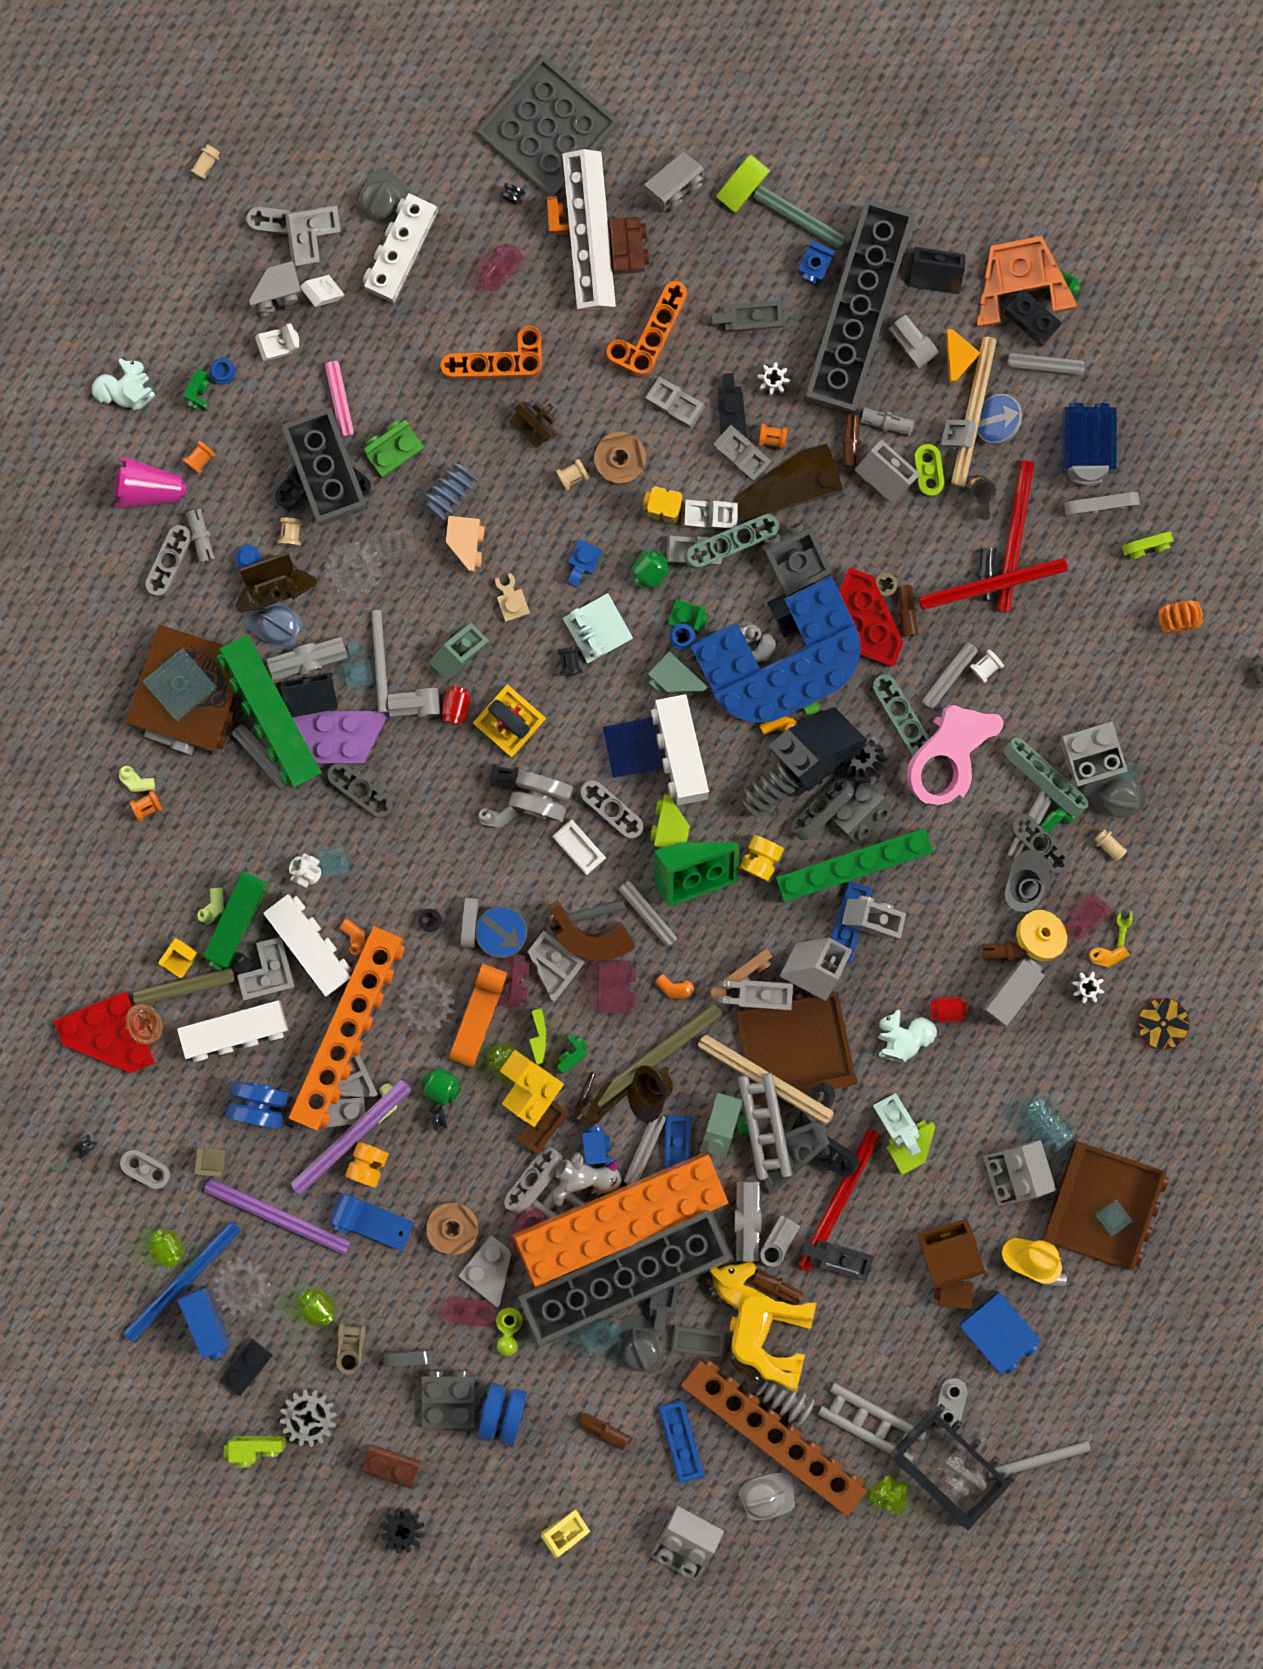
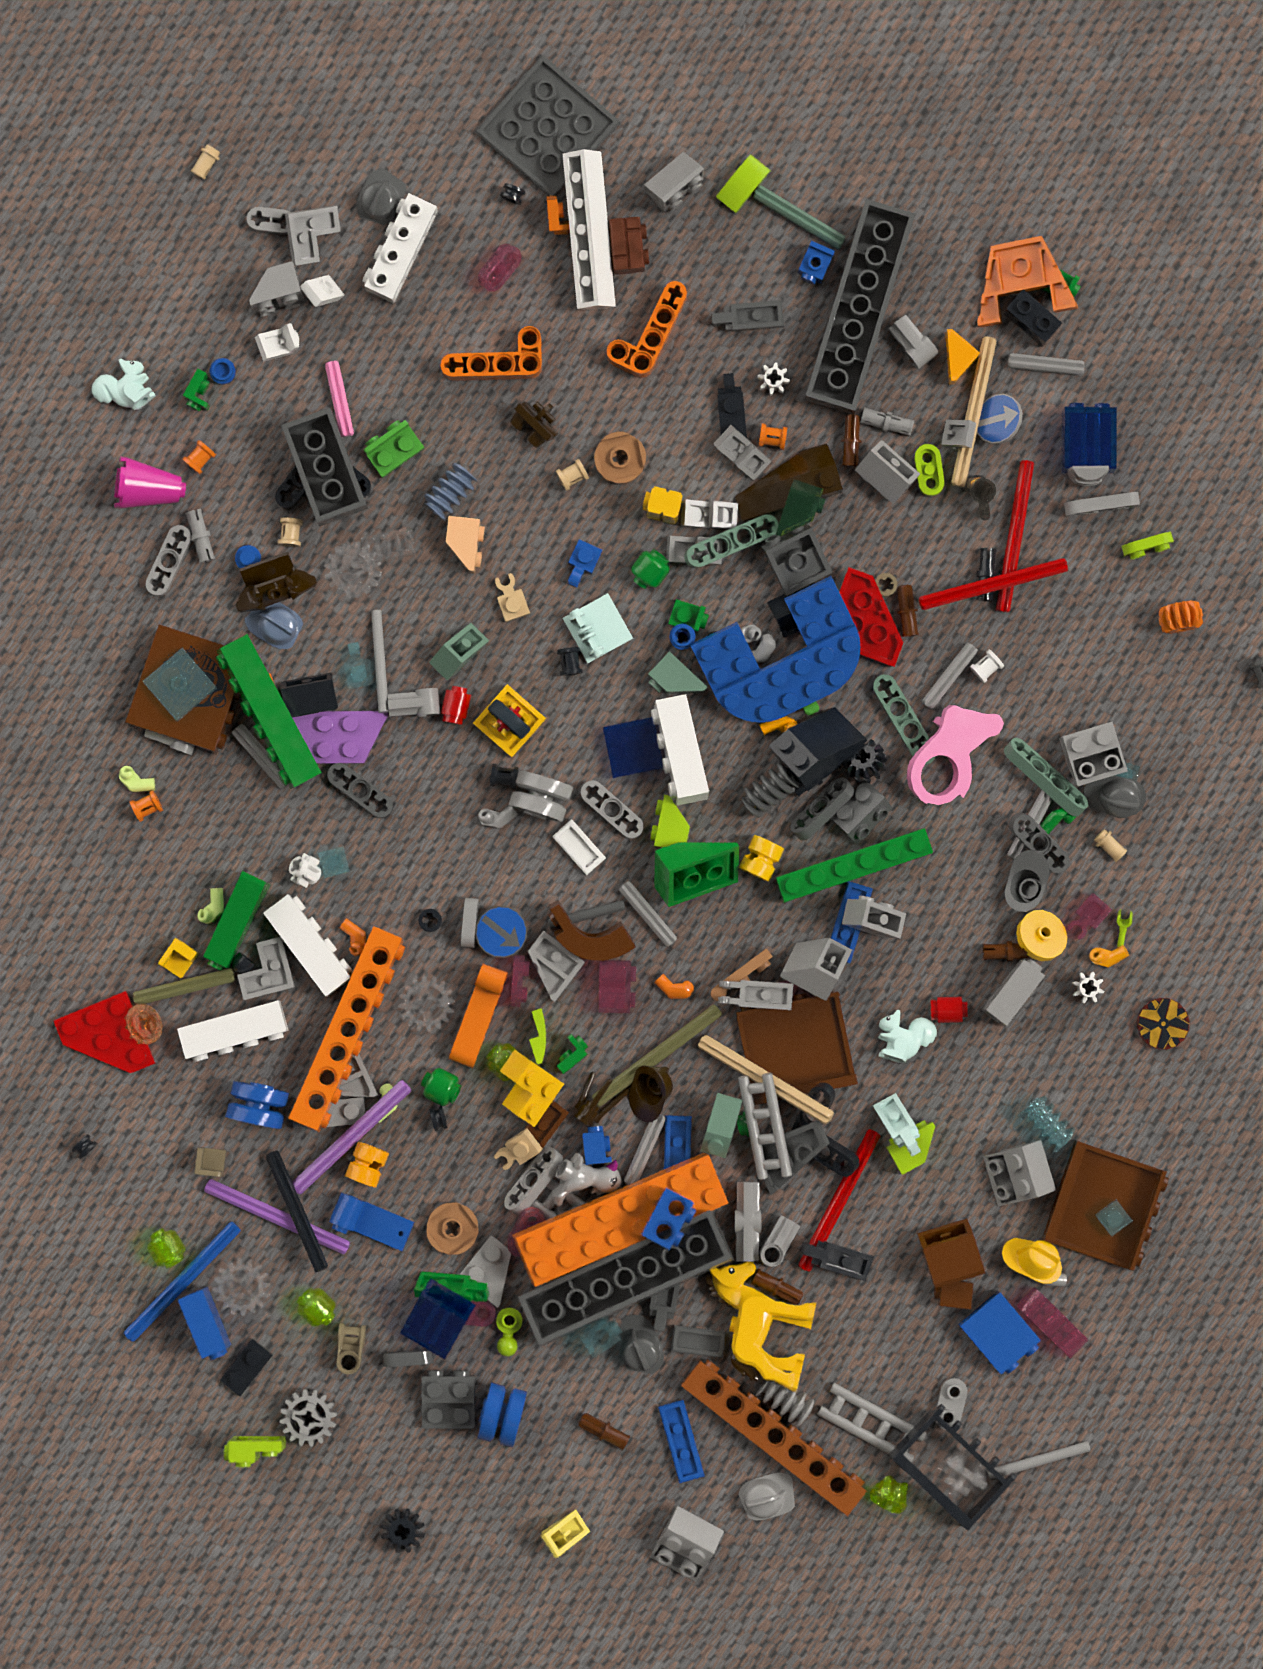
(145, 1170): light grey plate -> none
(296, 1211): none -> black axle
(307, 658): light grey piece -> none
(391, 1466): copper brick -> none
(437, 1318): none -> clear blue brick
(459, 1284): none -> green hinge
(519, 1148): none -> tan plate
(662, 1216): none -> blue brick
(675, 402): light grey slope -> none
(800, 507): none -> clear green slope
(937, 270): black panel -> none
(1052, 1322): none -> clear pink beam

